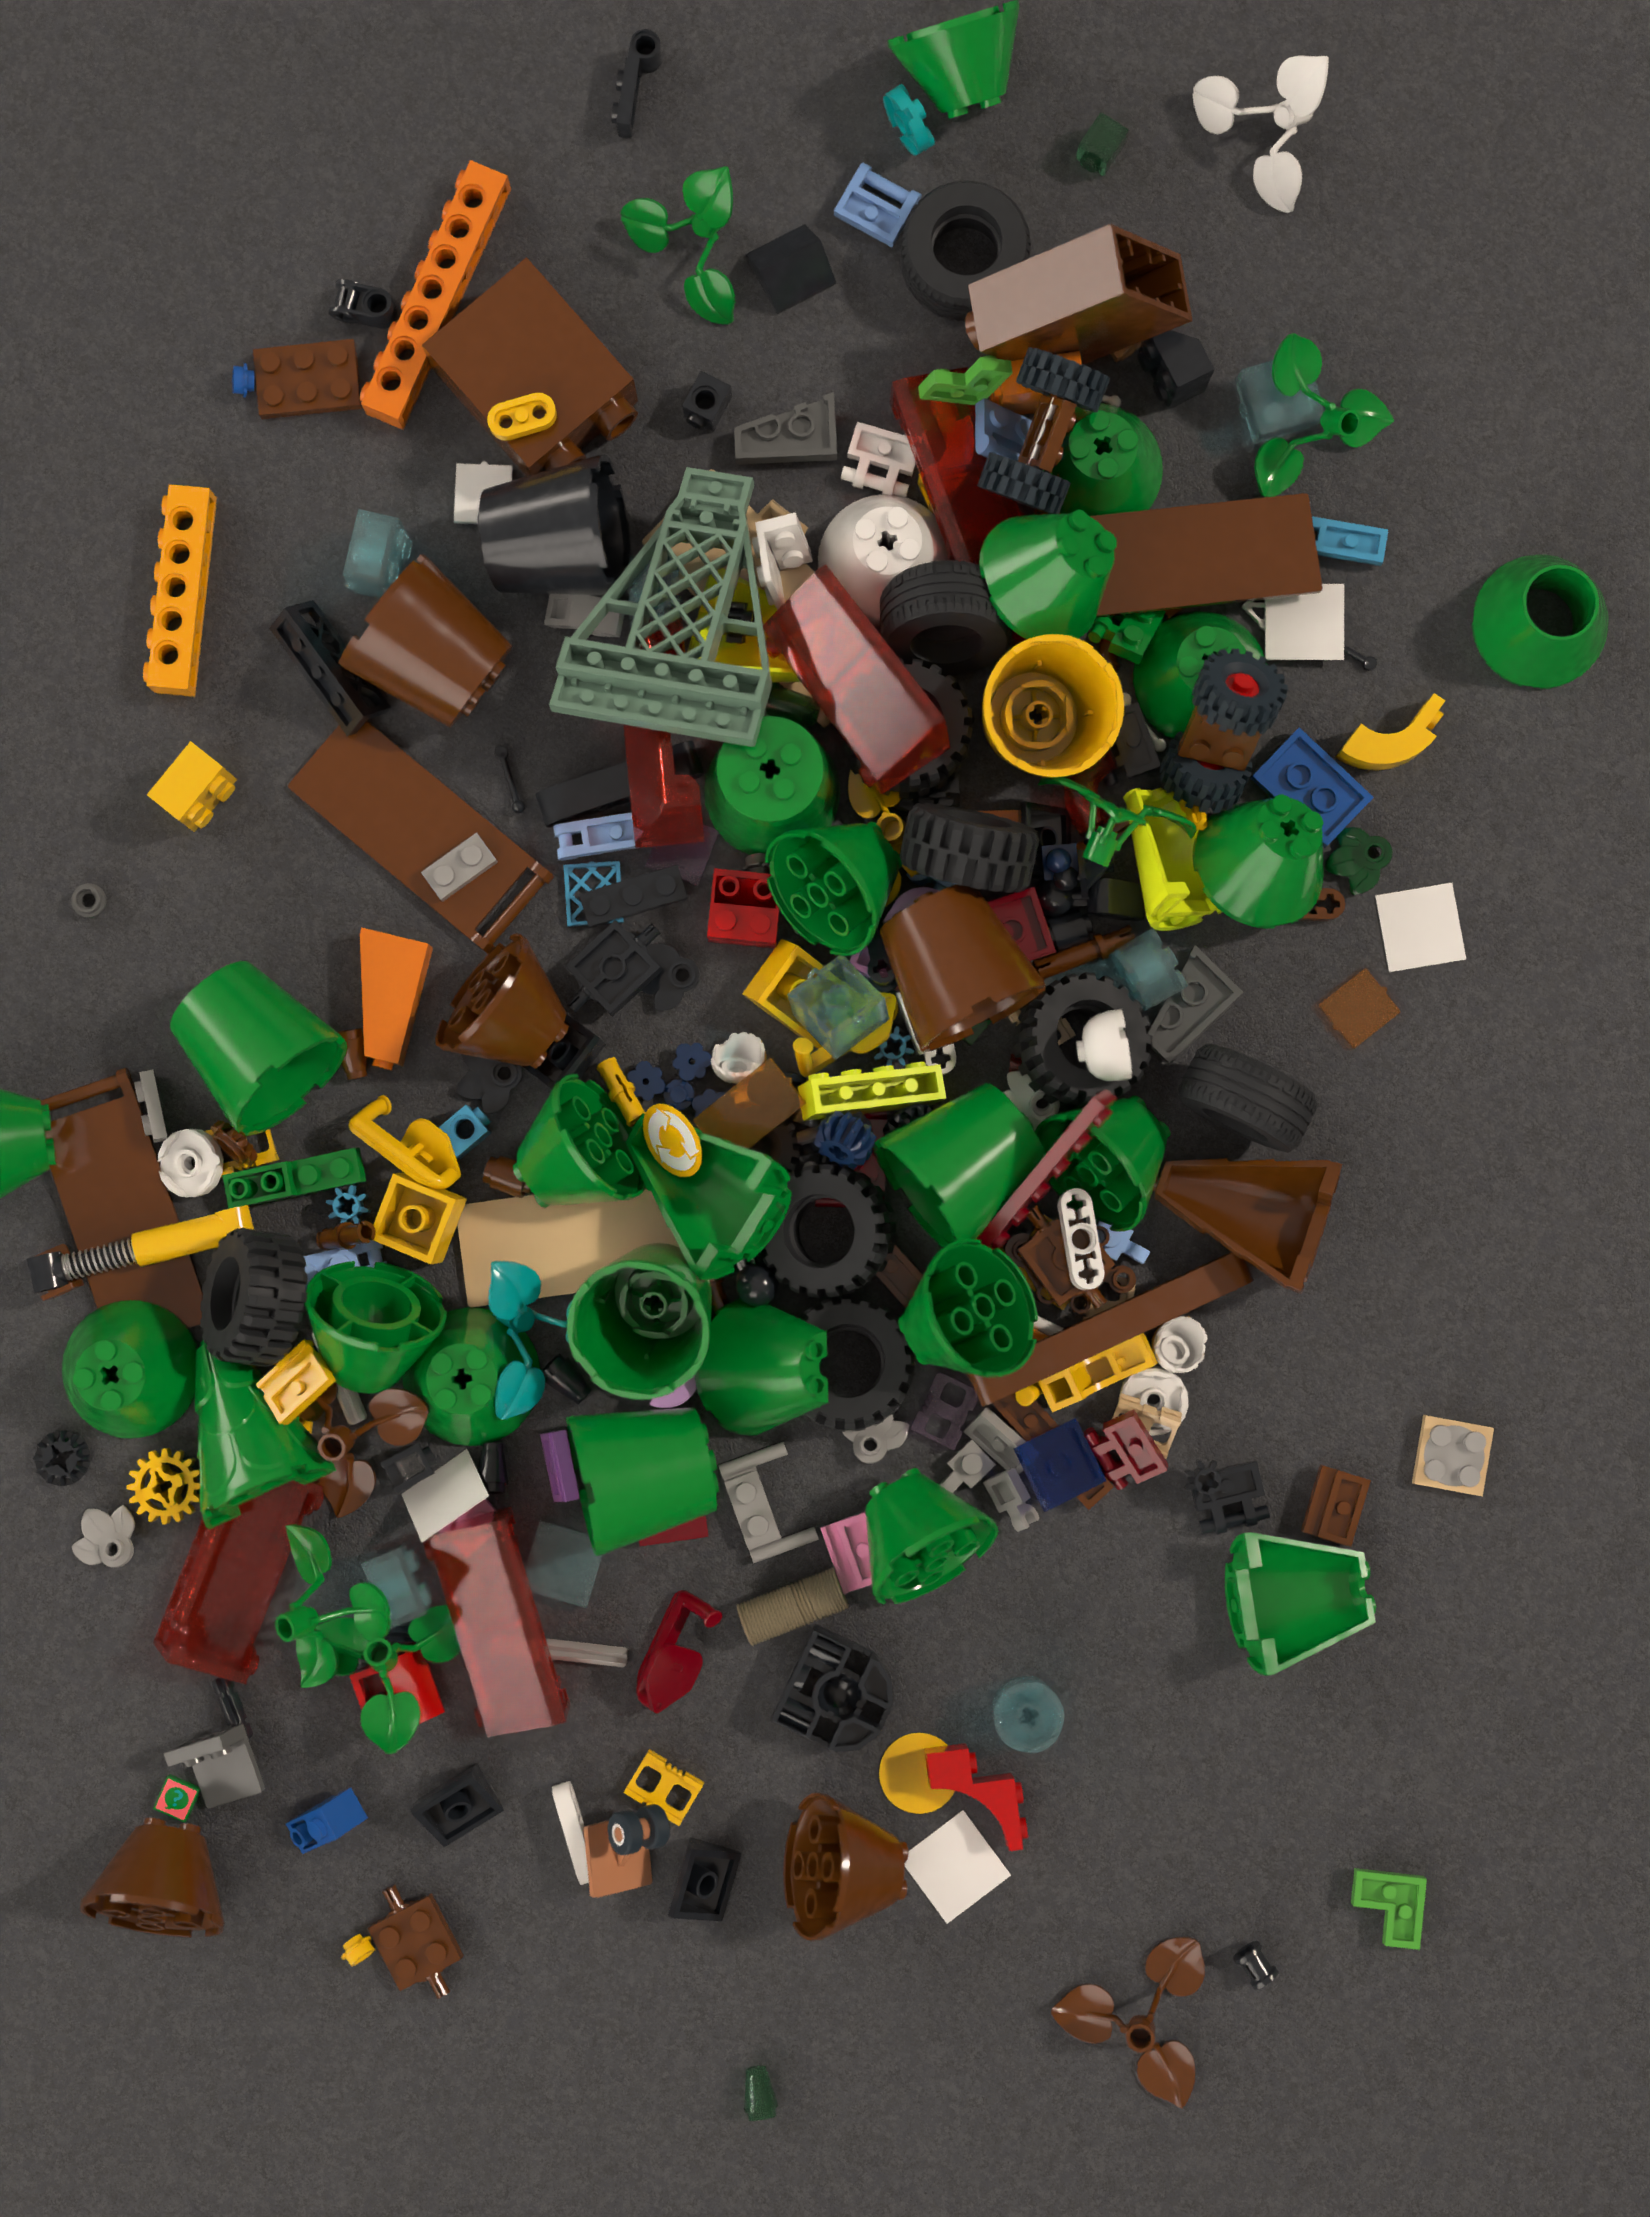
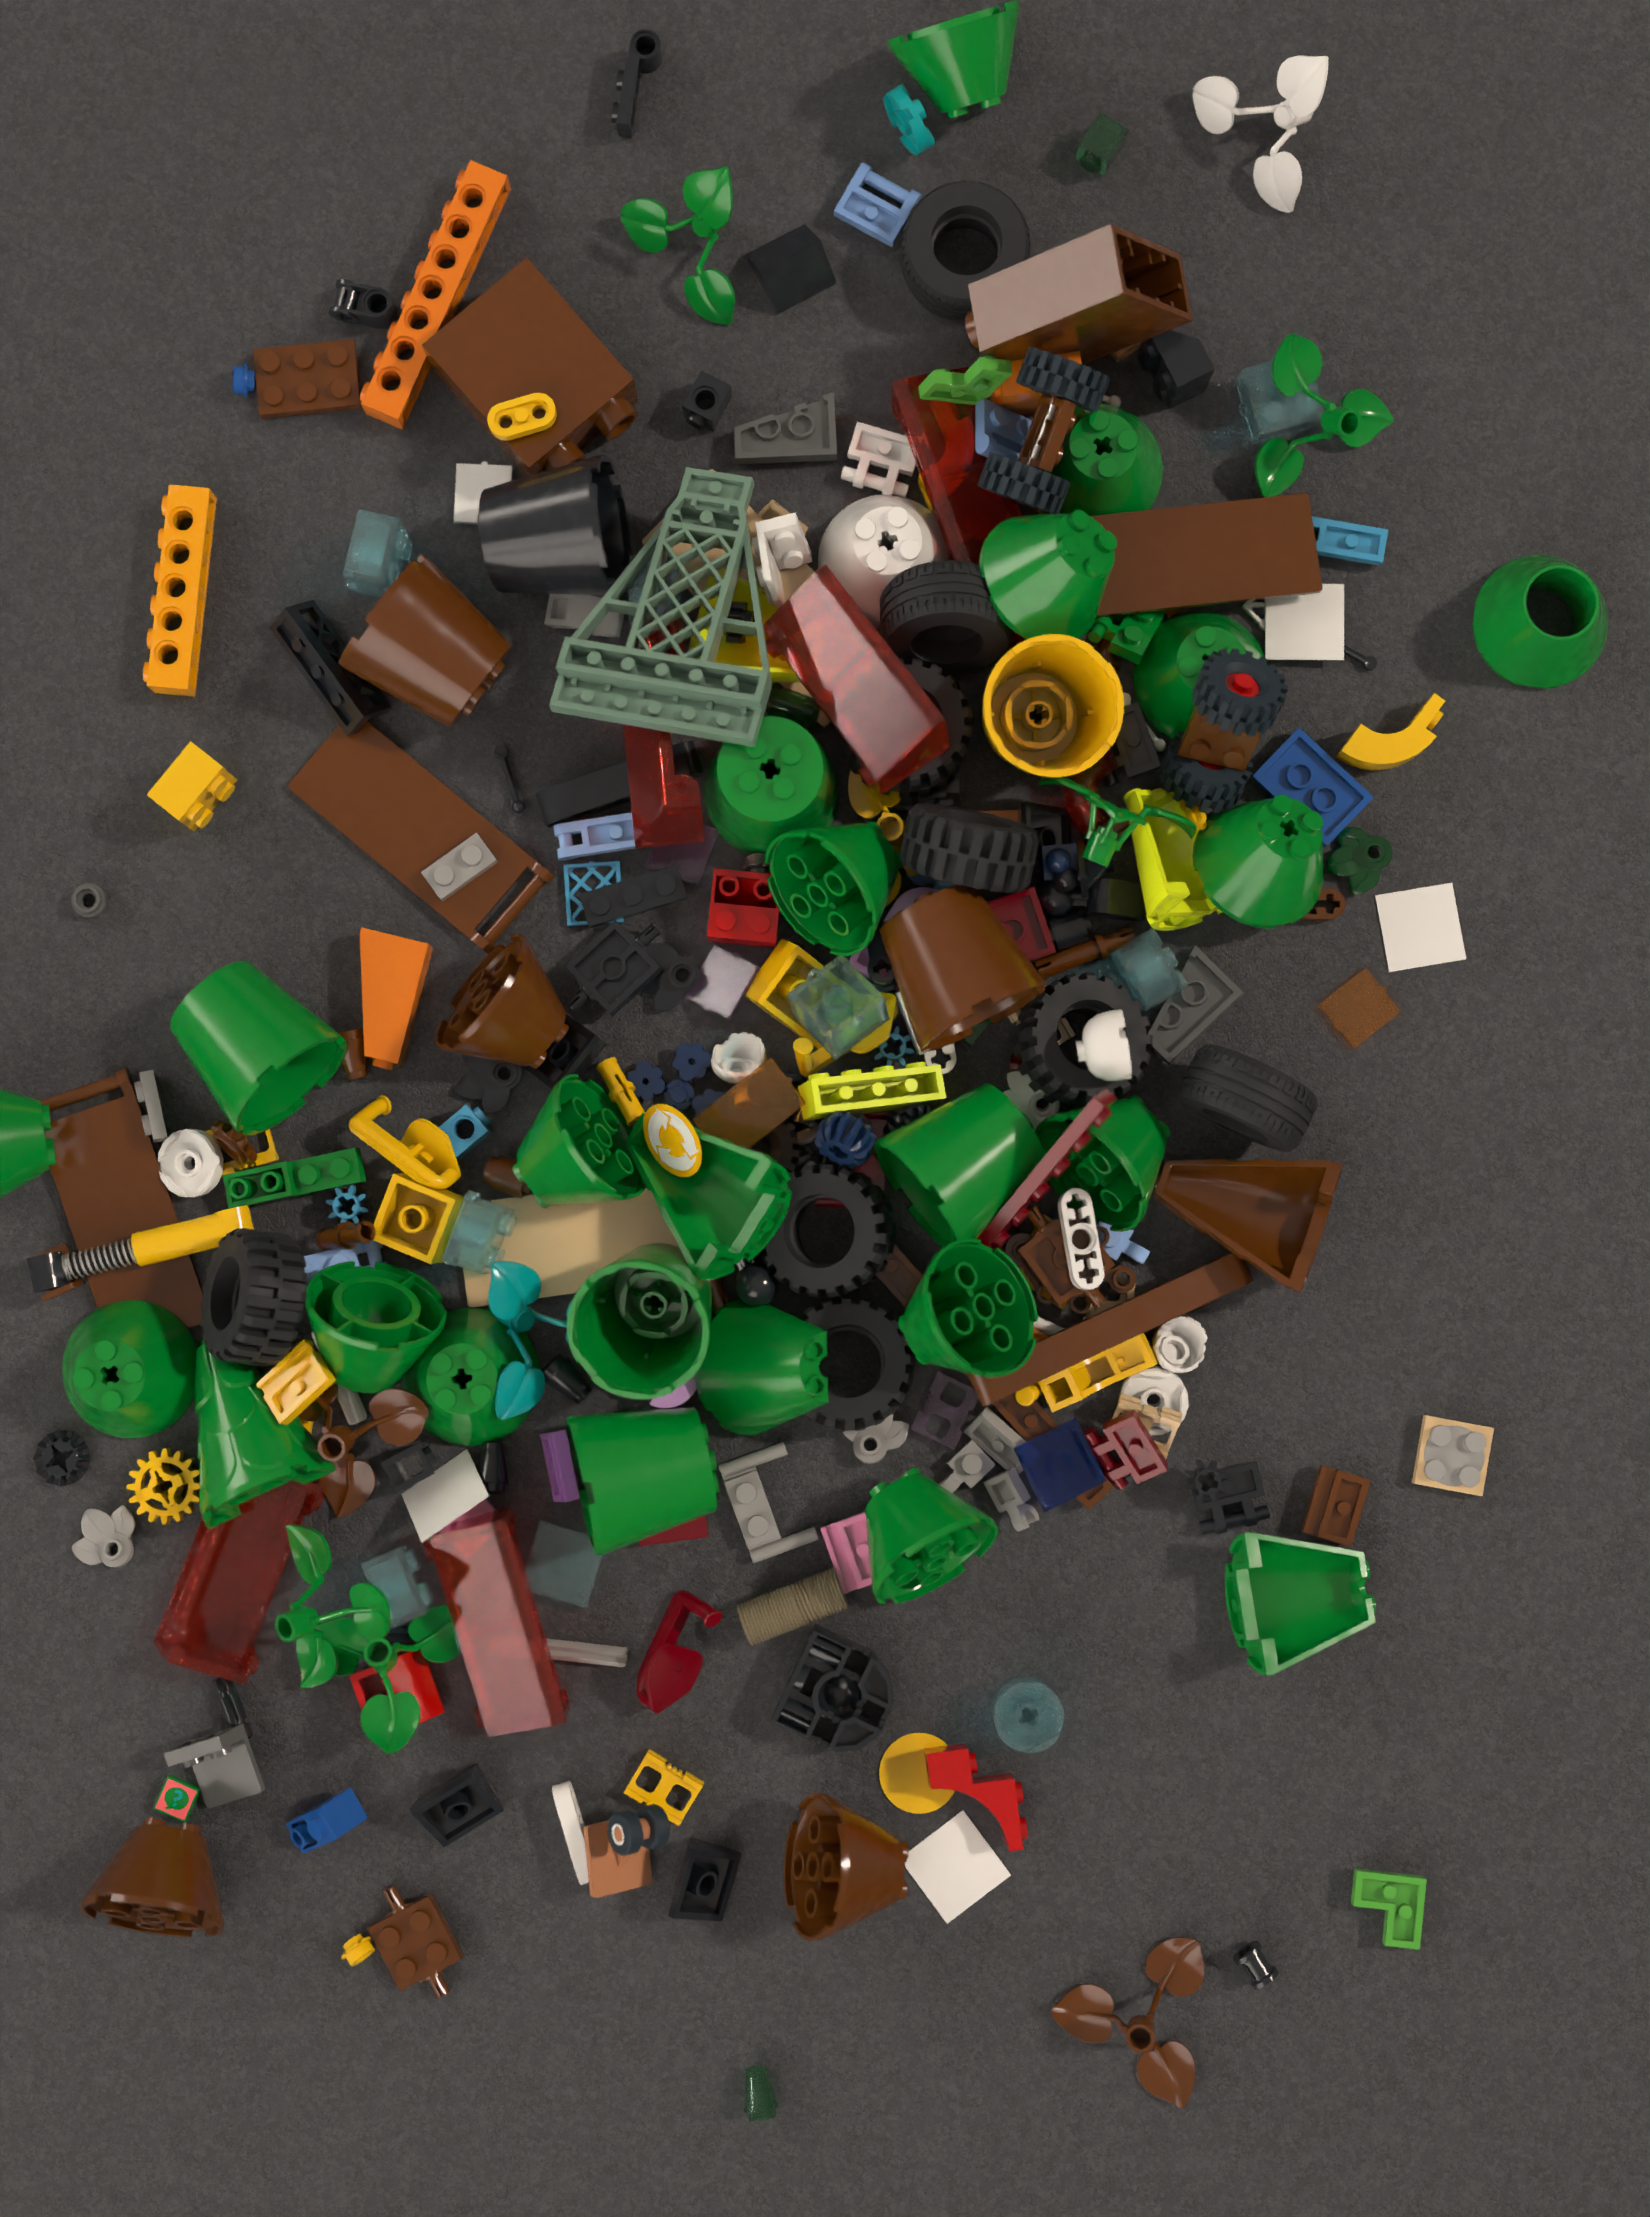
(479, 1234): none -> clear light blue brick
(723, 982): none -> piece

